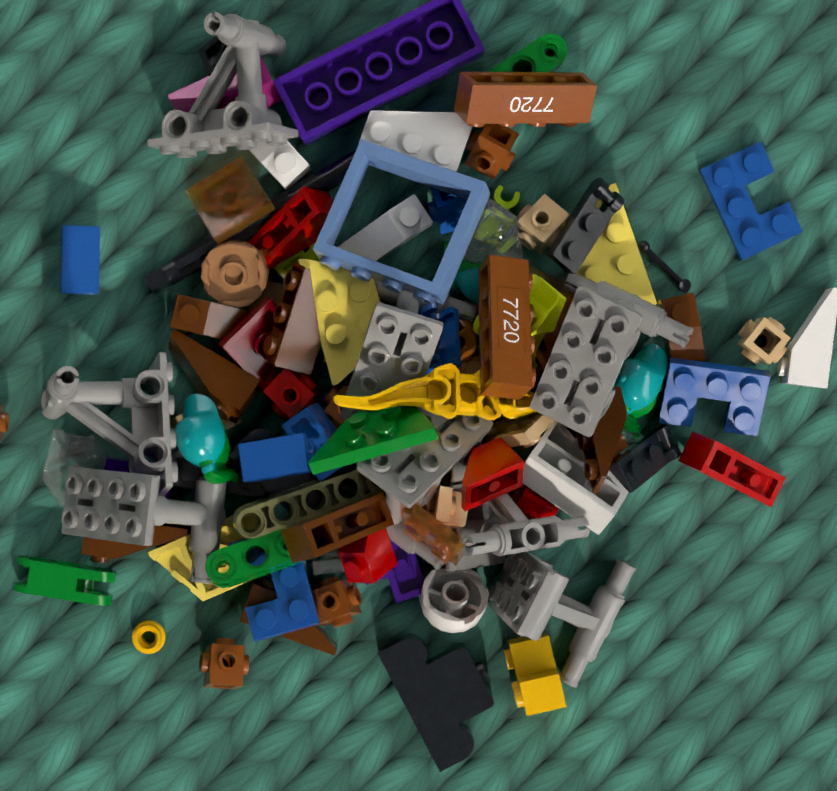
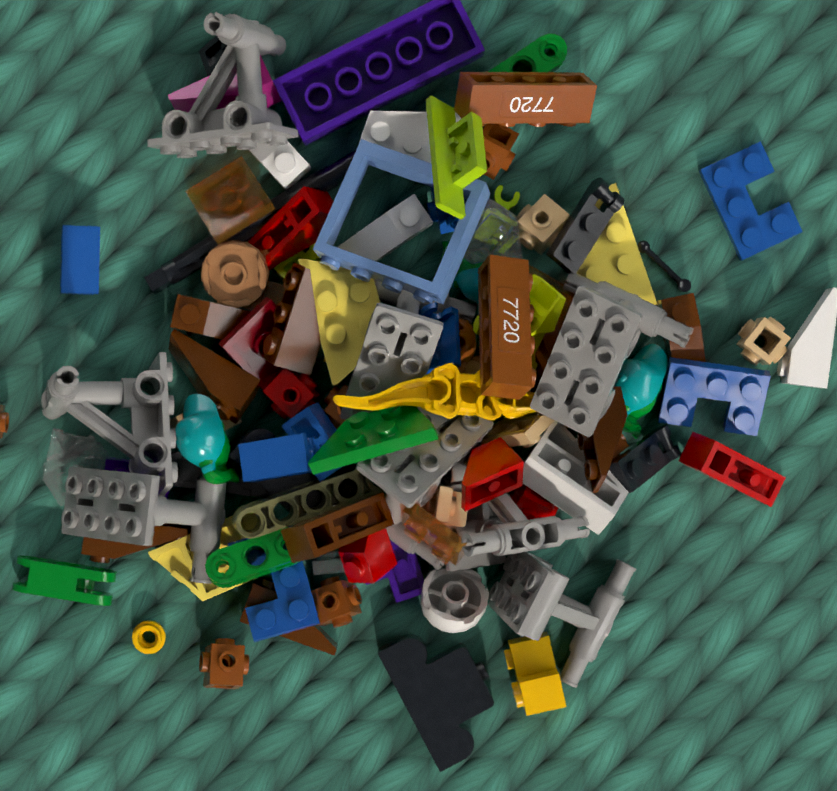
(456, 154): none -> lime bracket

